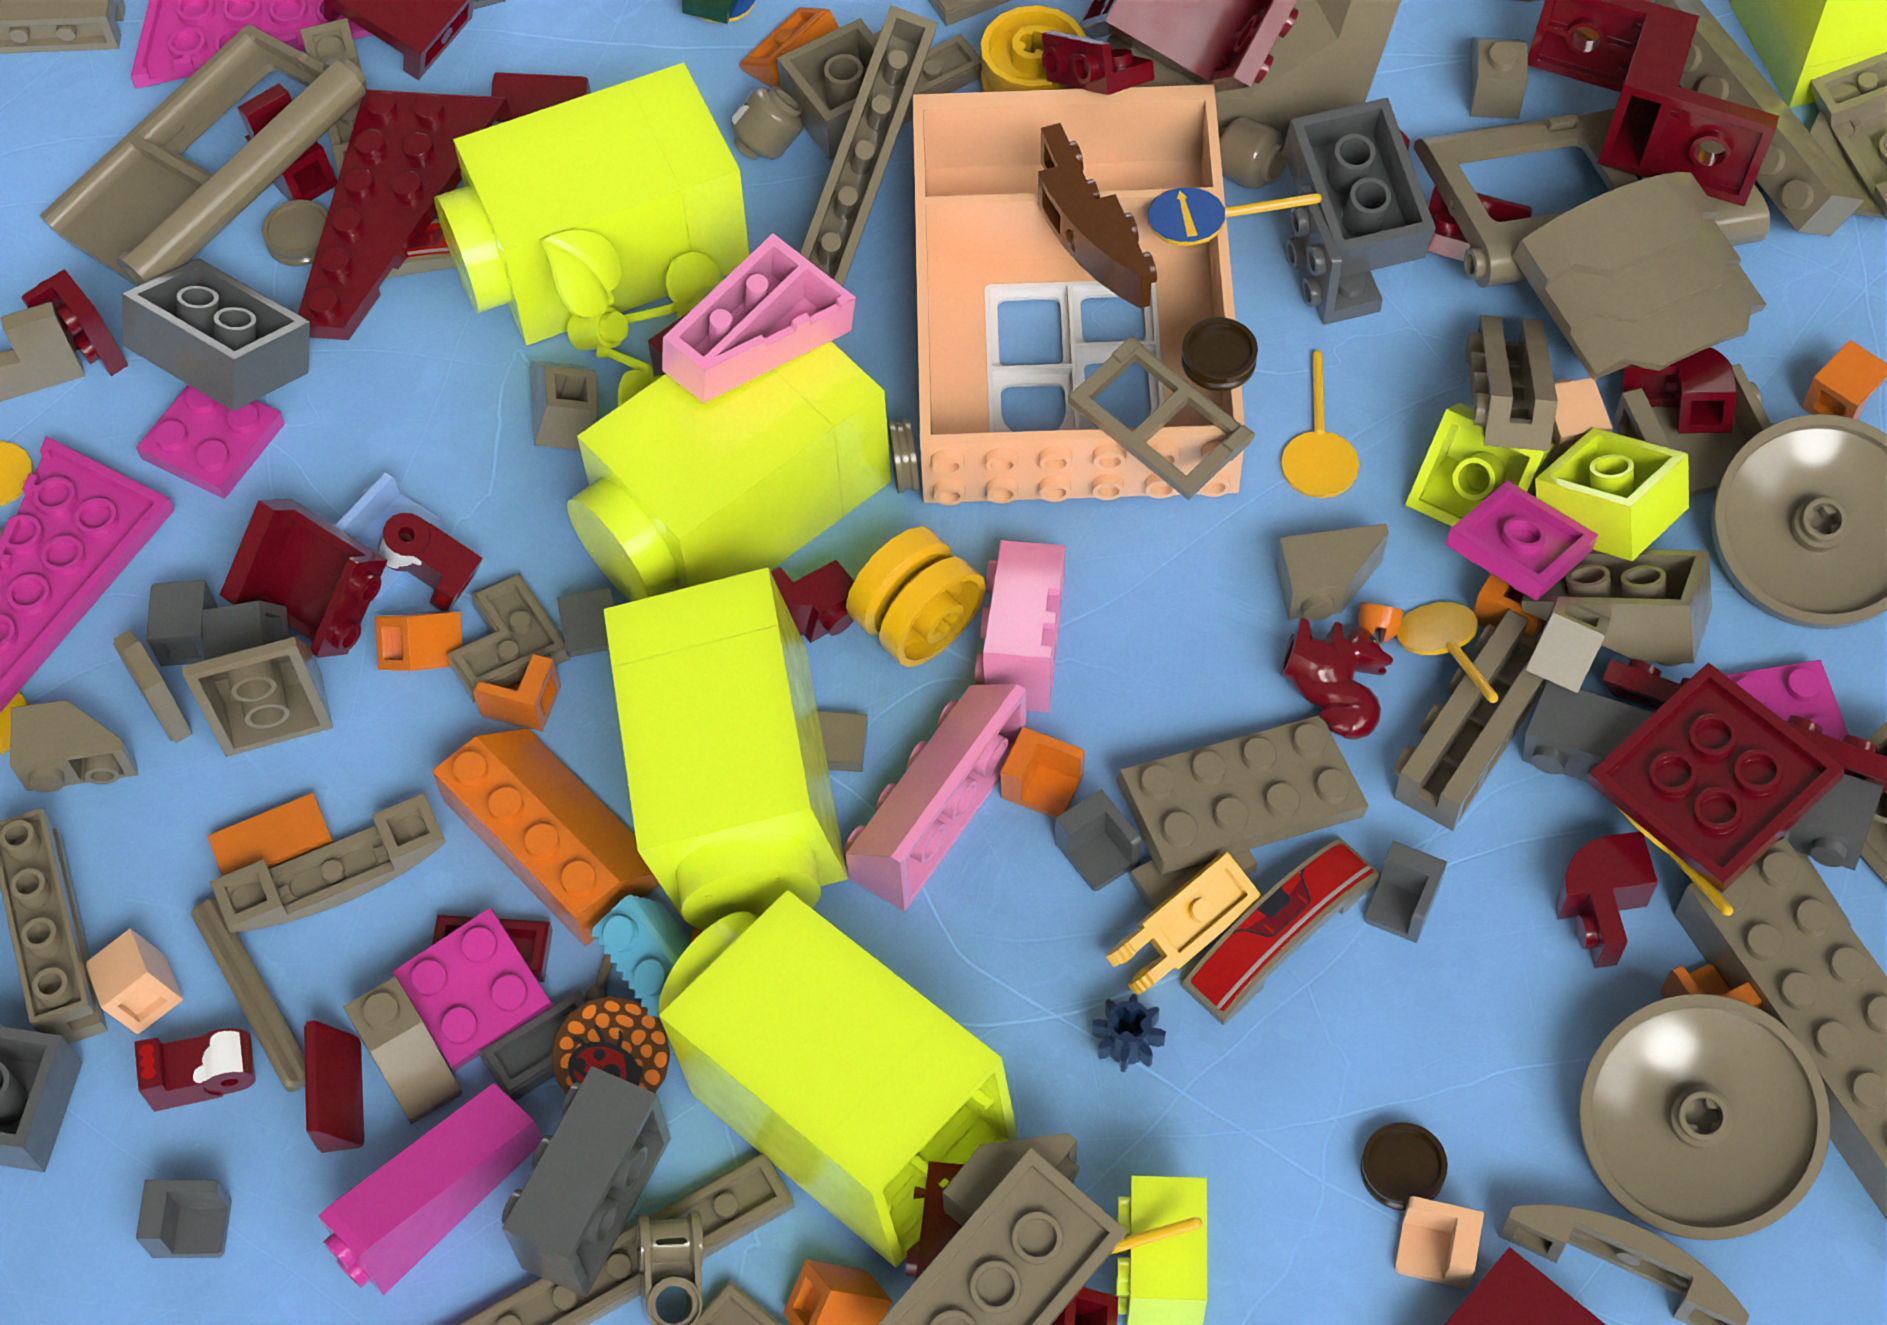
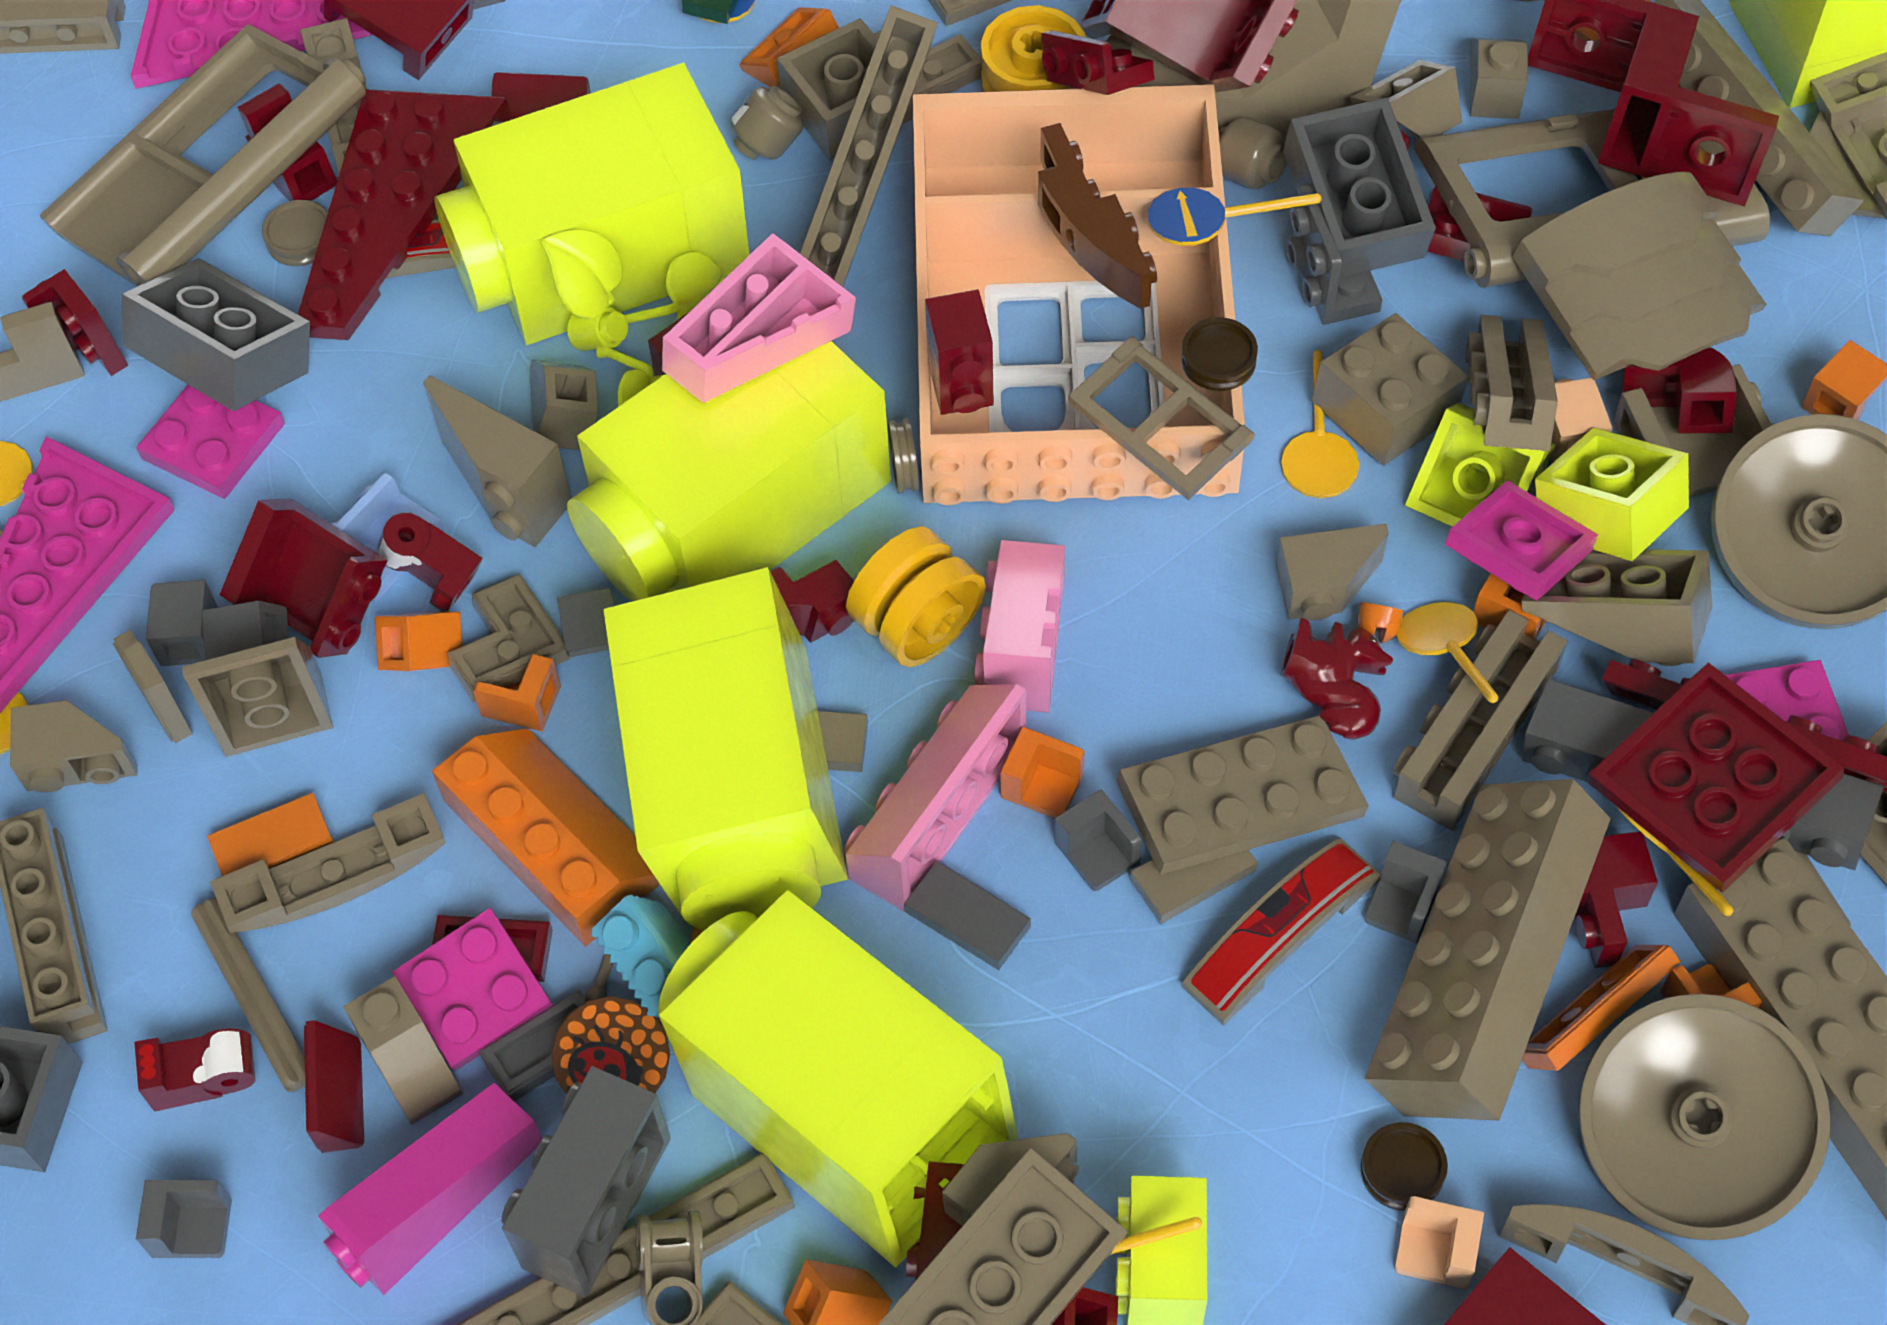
(133, 981): light nougat panel -> none
(504, 463): none -> dark tan slope
(959, 352): none -> dark red brick
(967, 915): none -> dark grey tile
(1131, 1018): dark blue gear -> none
(1188, 920): yellow hinge -> none
(1388, 388): none -> dark tan brick
(1421, 98): none -> dark tan slope
(1488, 951): none -> dark tan brick
(1568, 644): brick -> none
(1598, 1006): none -> orange tile

